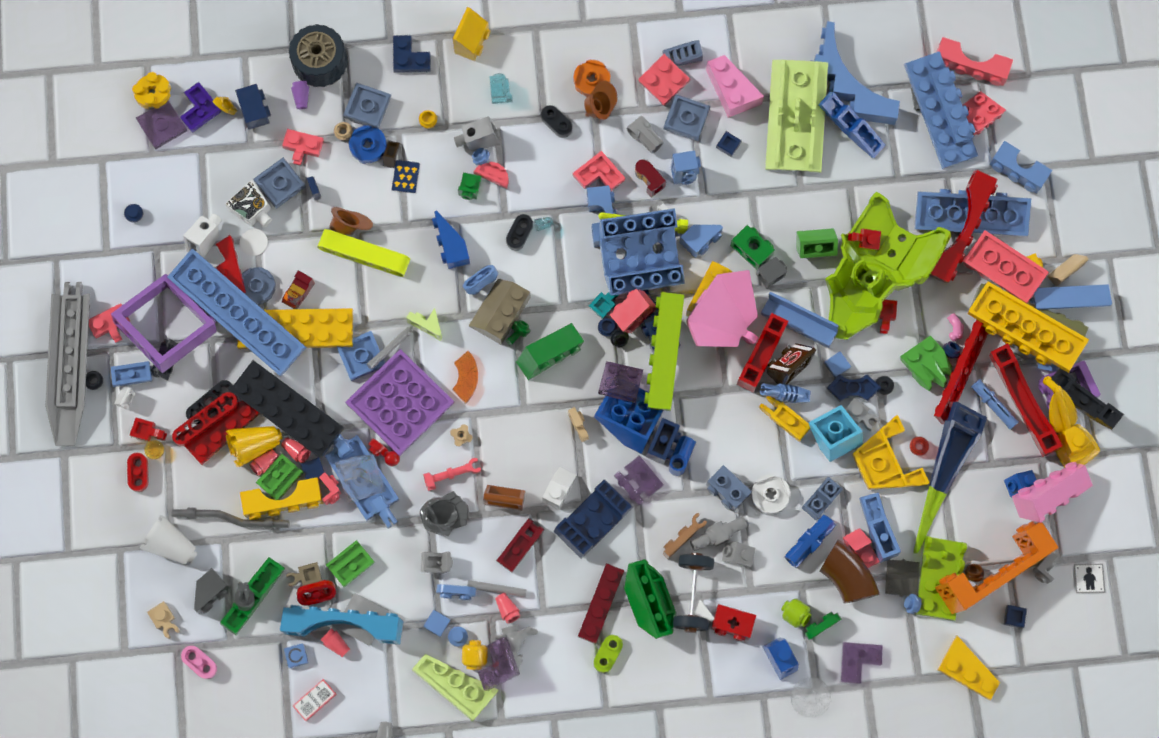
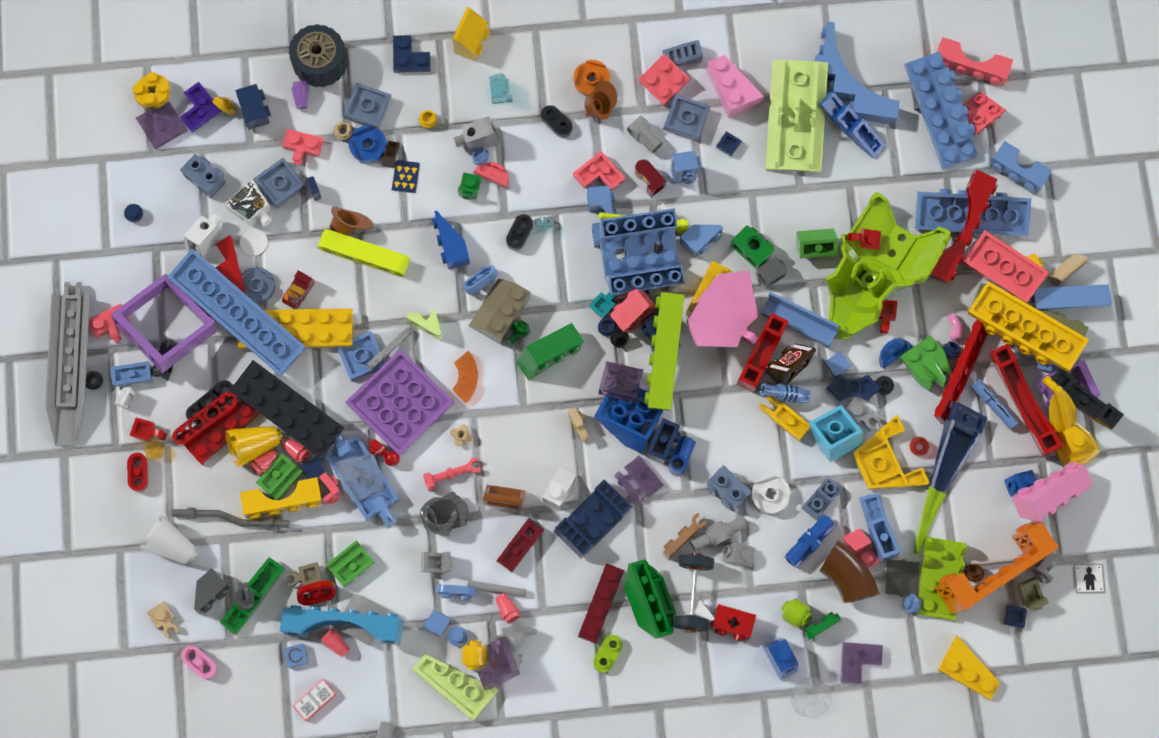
(202, 175): none -> sand blue brick
(893, 351): none -> blue plate
(1032, 594): none -> olive bracket

